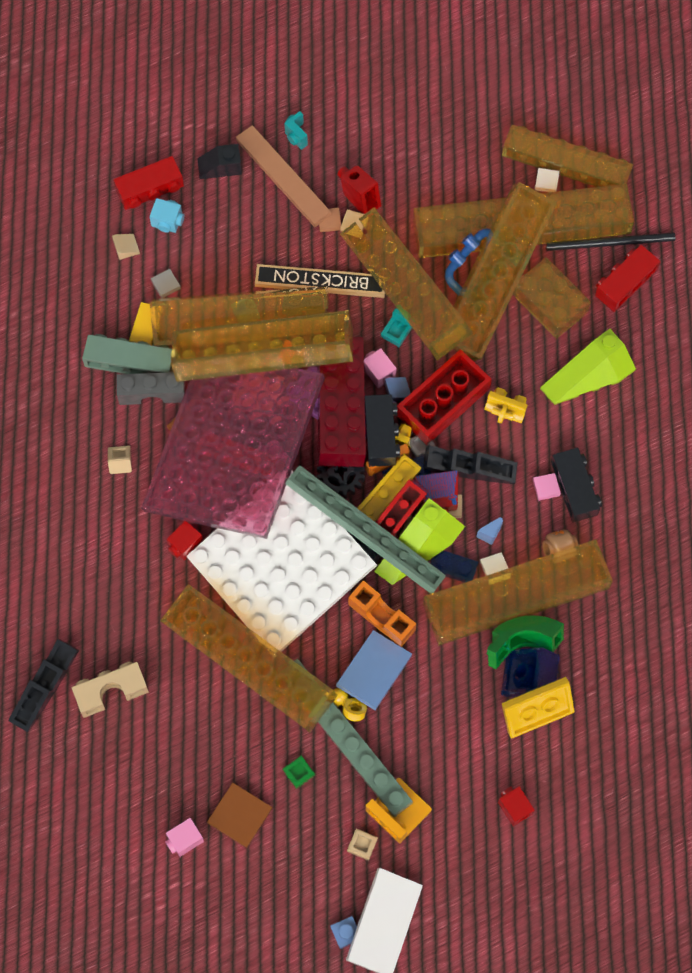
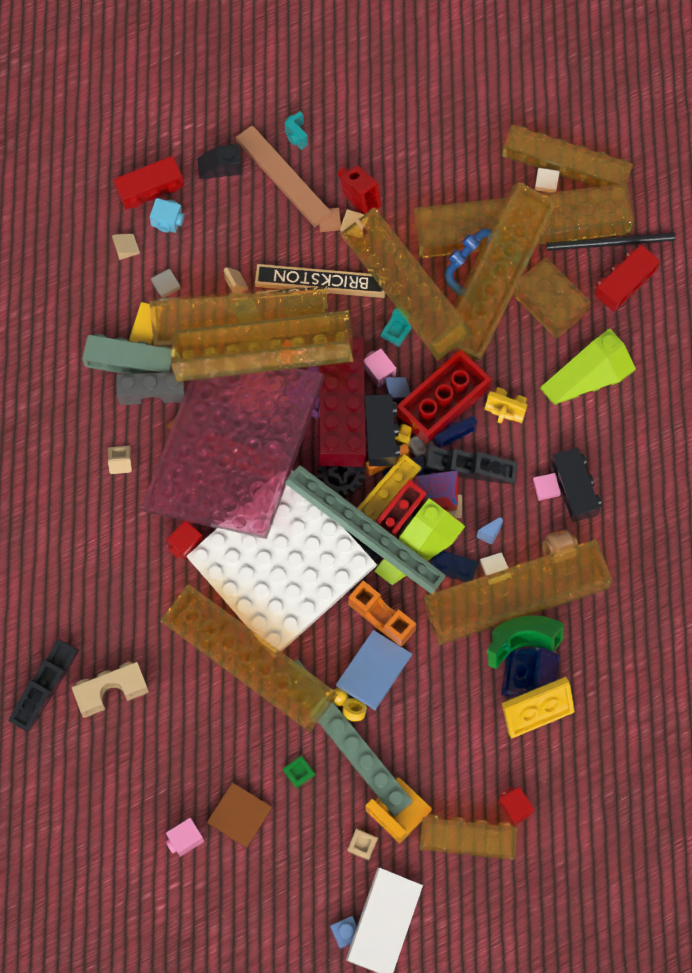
(235, 280): none -> tan slope
(455, 432): none -> clear blue plate
(468, 838): none -> clear yellow brick

